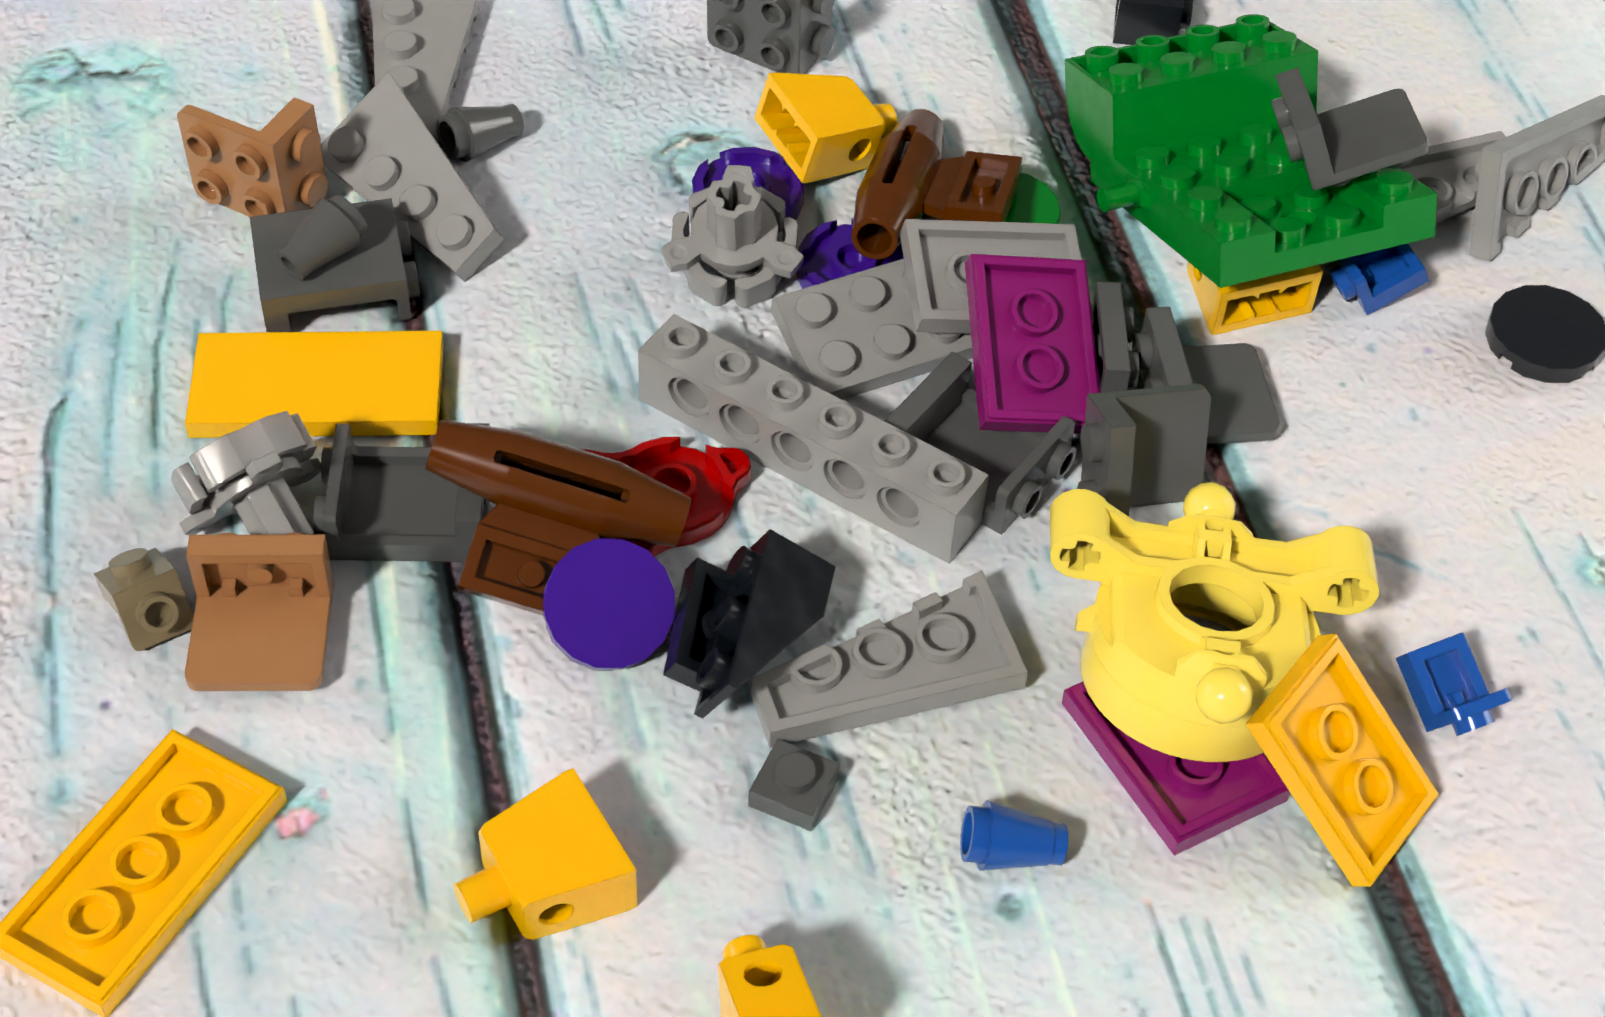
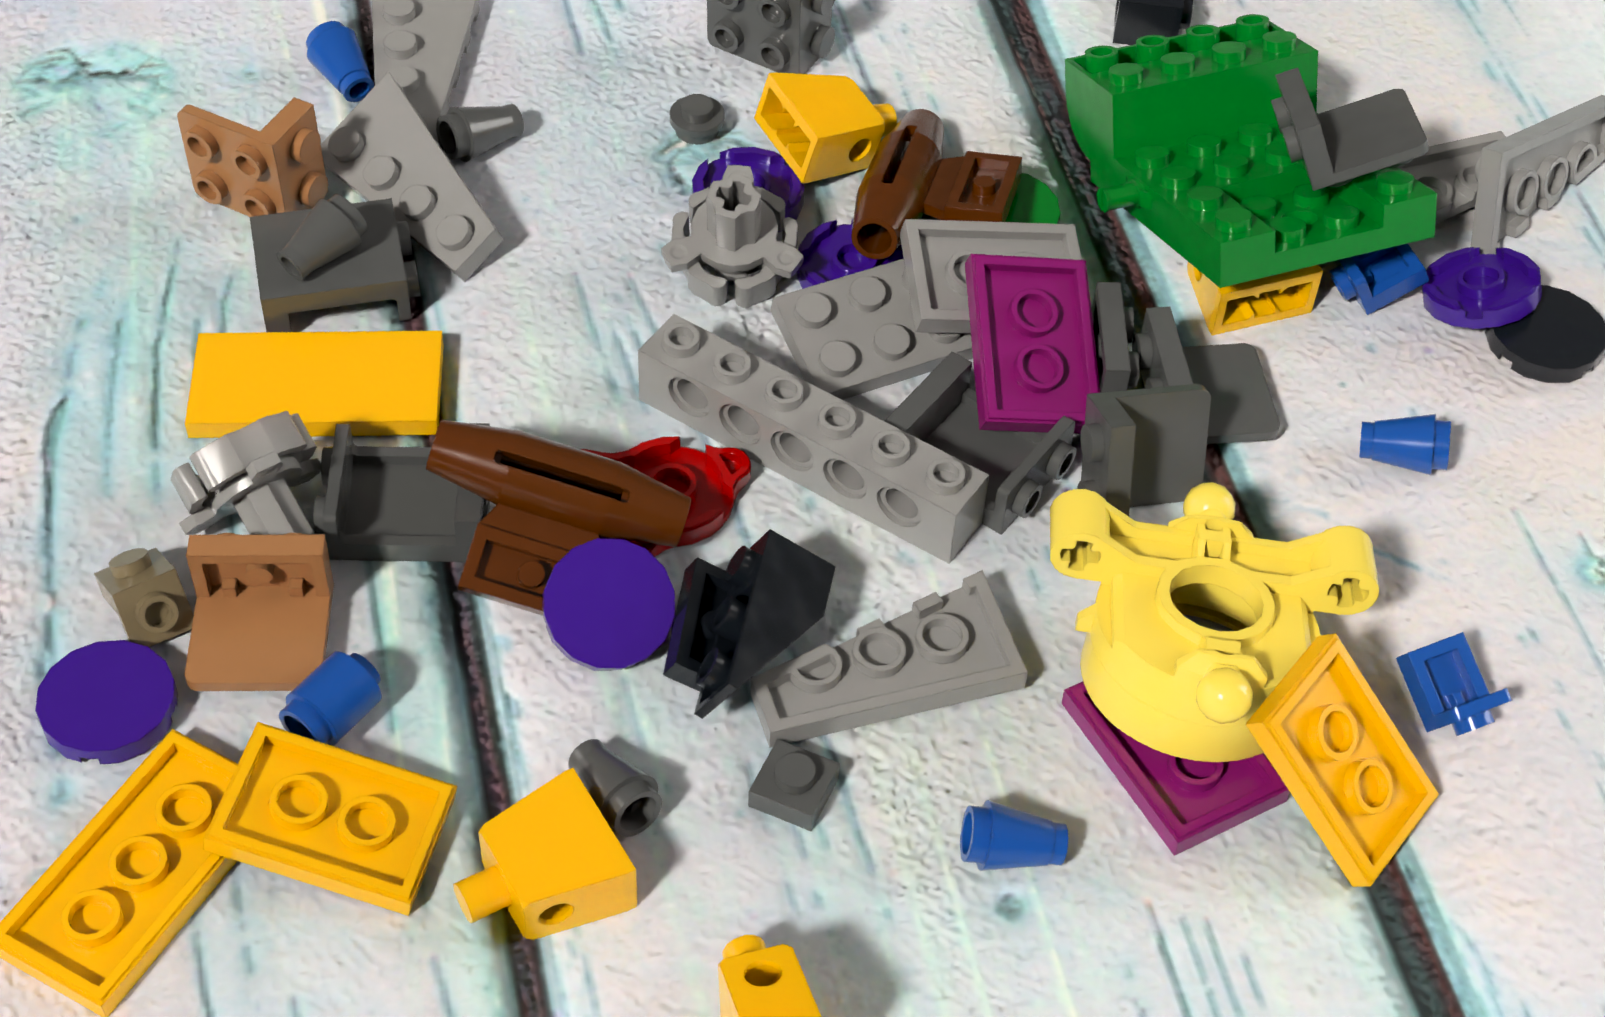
(106, 702): none -> dark purple tile
(330, 818): none -> yellow tile
(332, 698): none -> blue brick
(339, 59): none -> blue cone
(619, 789): none -> dark grey cone
(697, 118): none -> dark grey plate
(1407, 442): none -> blue cone
(1482, 288): none -> dark purple tile

